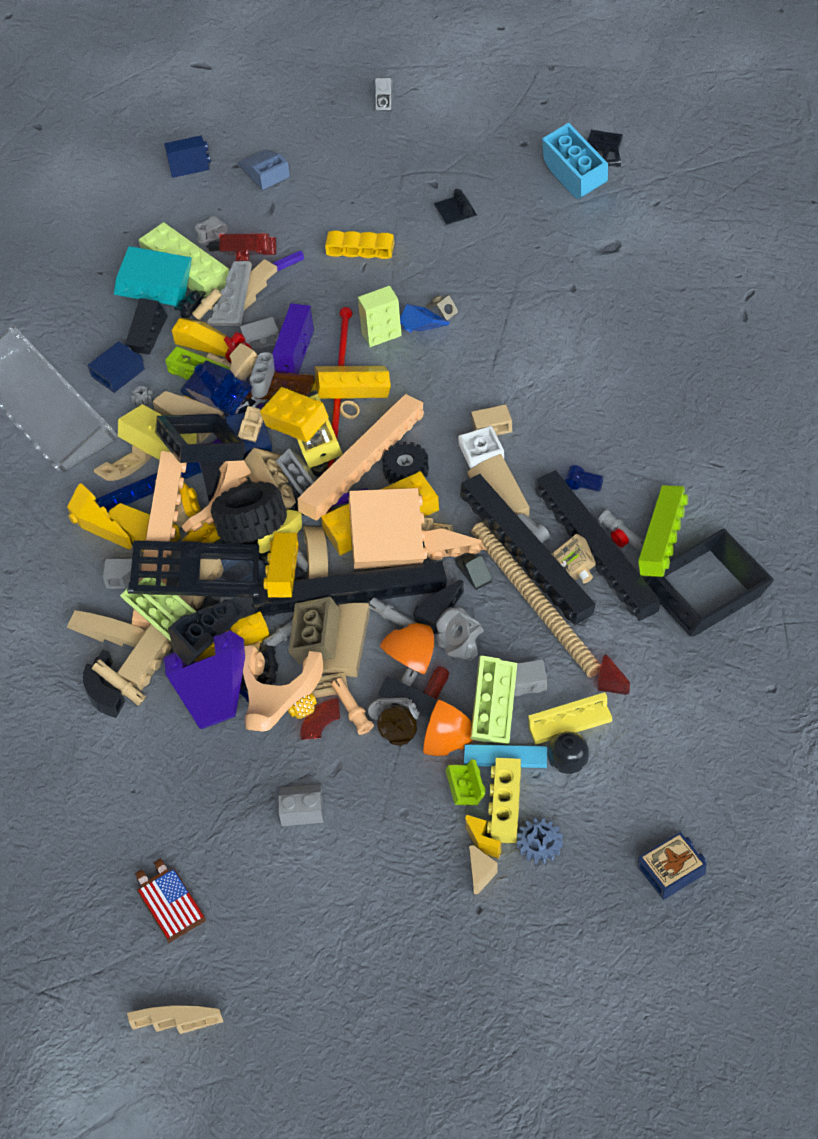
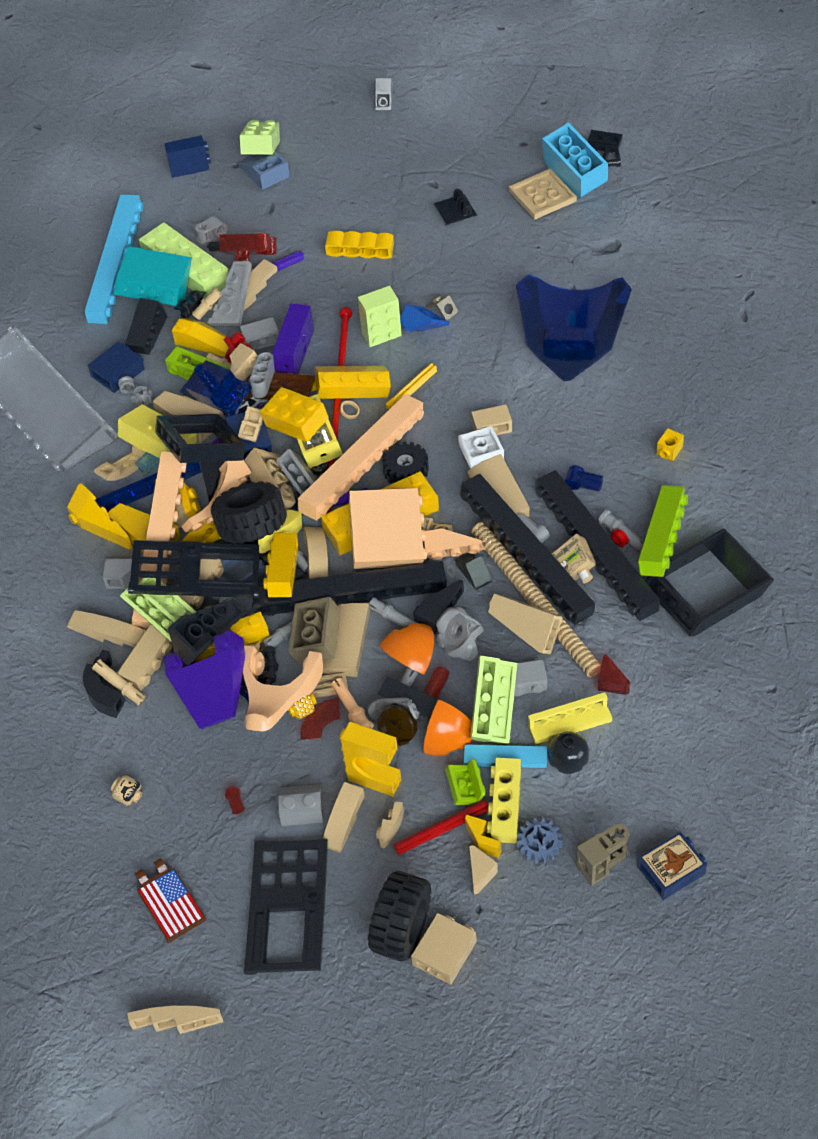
(119, 238): none -> medium azure brick
(124, 381): none -> light grey bush
(126, 790): none -> tan head
(146, 463): none -> clear light blue slope
(234, 799): none -> clear red pin
(260, 137): none -> yellowish green brick
(285, 900): none -> black door
(343, 816): none -> tan slope
(363, 756): none -> yellow arch
(390, 827): none -> tan slope
(399, 916): none -> black tyre
(413, 385): none -> yellow axle
(440, 828): none -> red axle
(444, 948): none -> tan brick
(530, 623): none -> tan slope
(542, 194): none -> tan plate
(569, 326): none -> clear blue windscreen
(595, 853): none -> dark tan brick
(670, 444): none -> yellow brick

